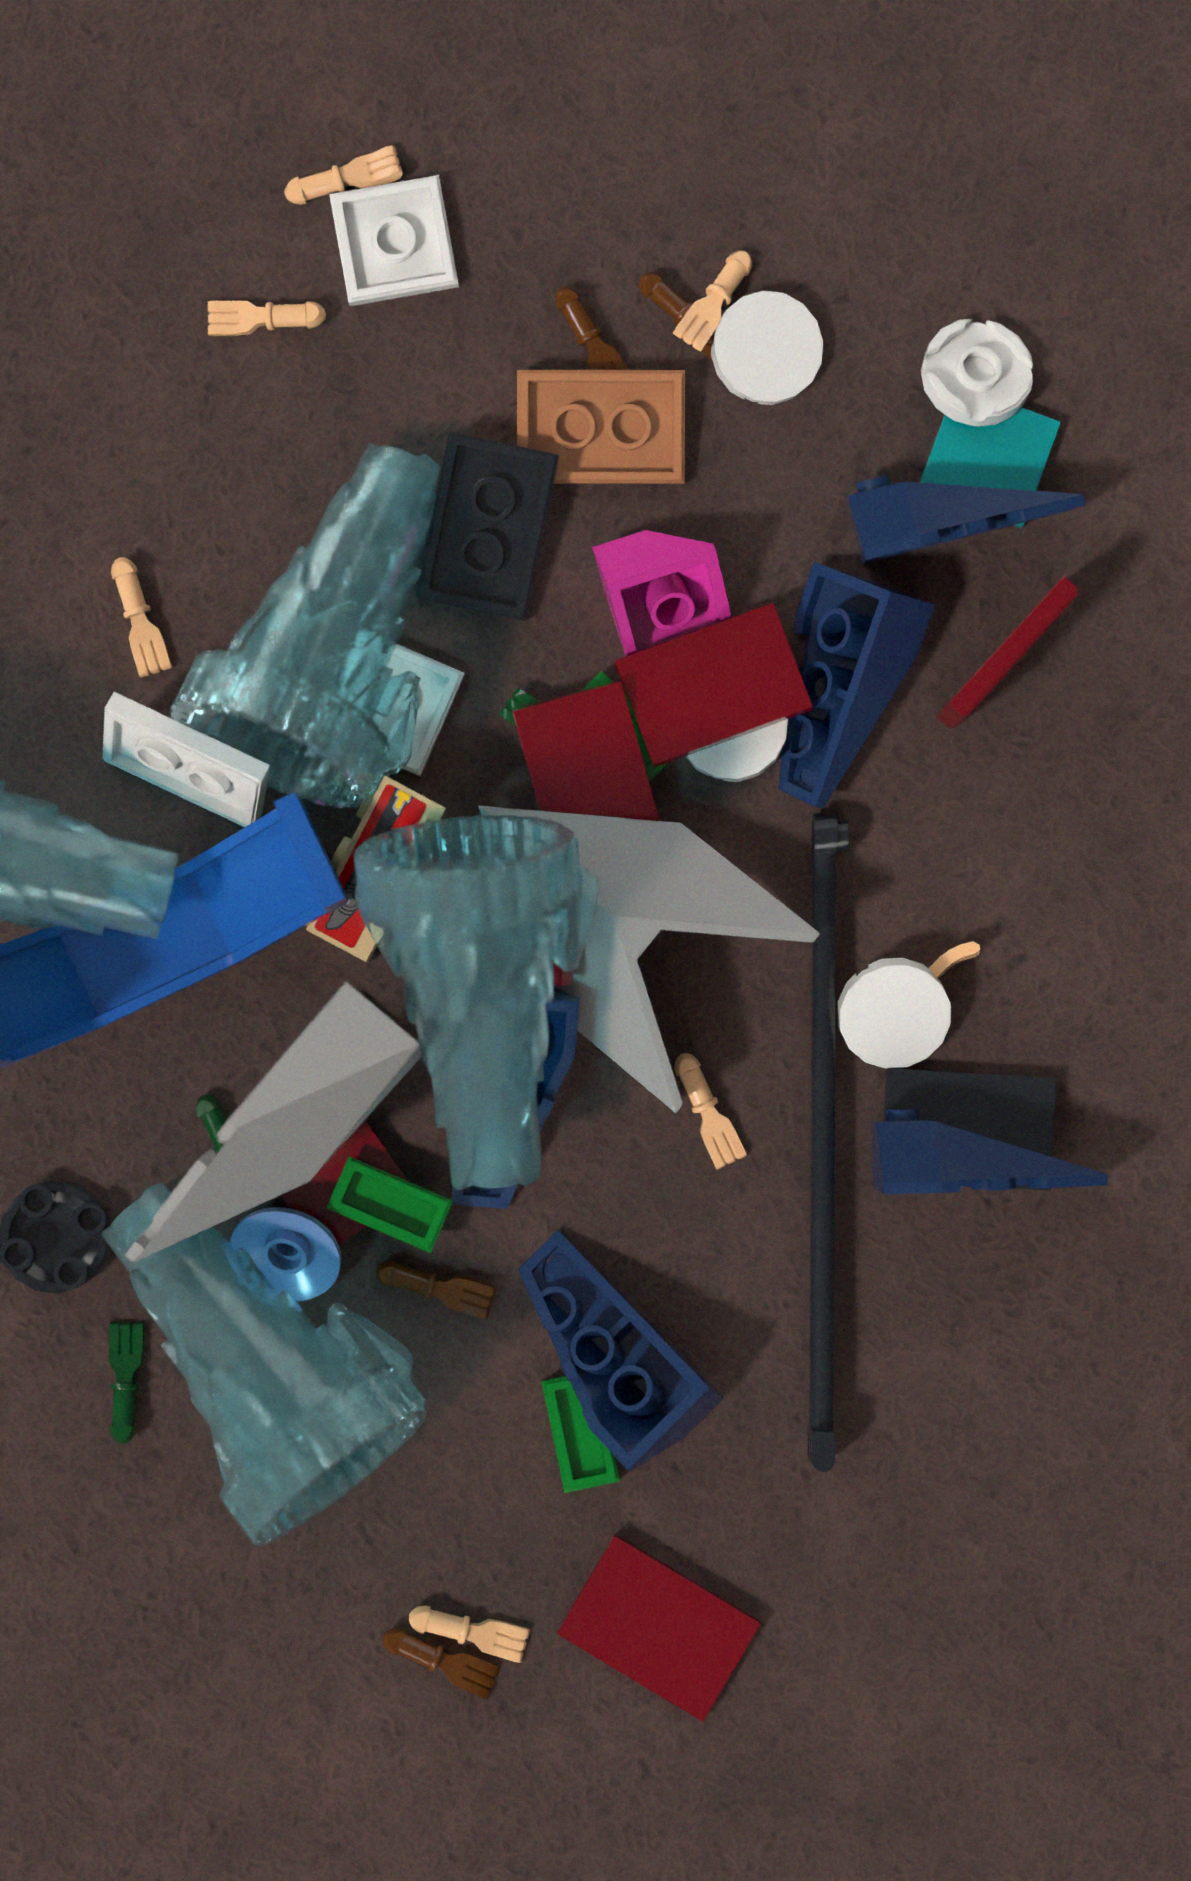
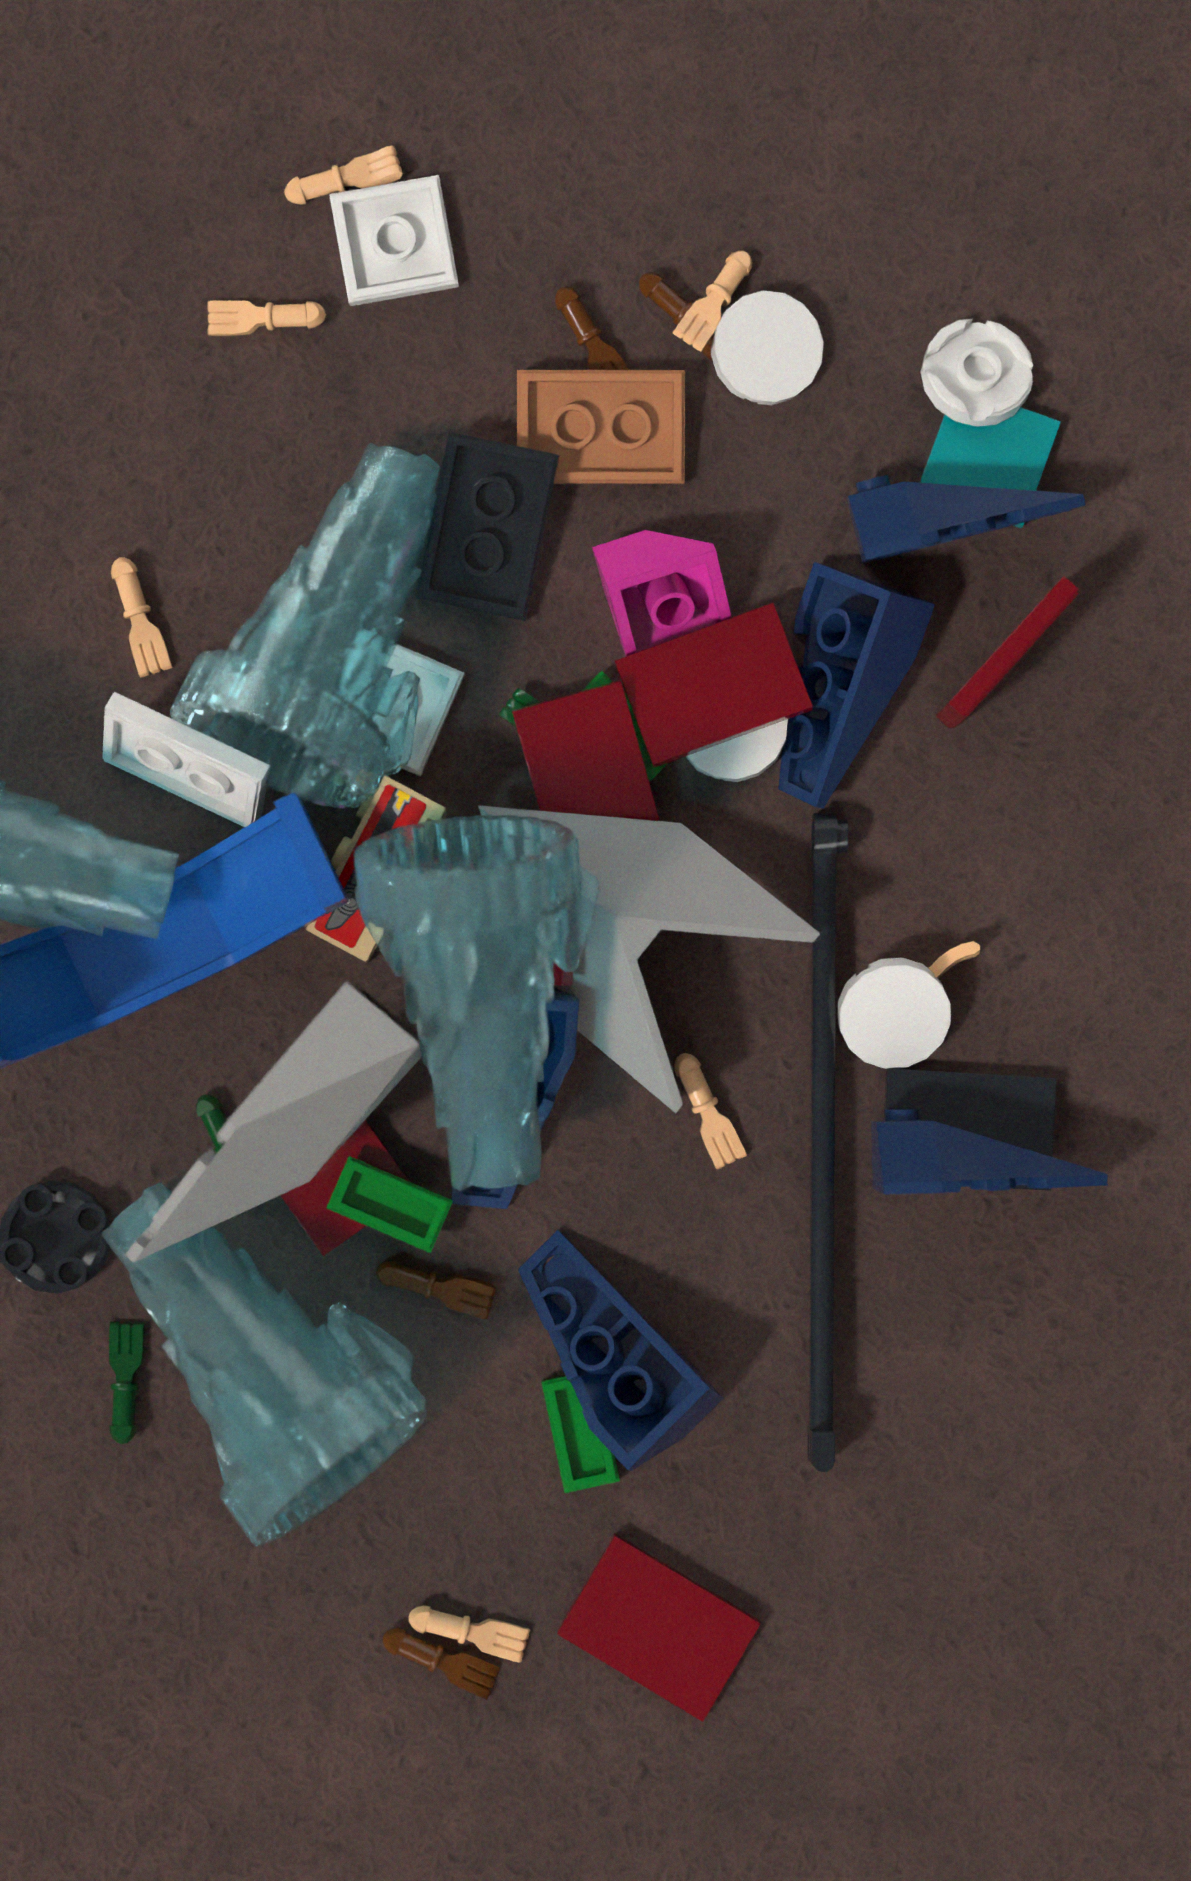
(304, 1267): medium blue dish -> none

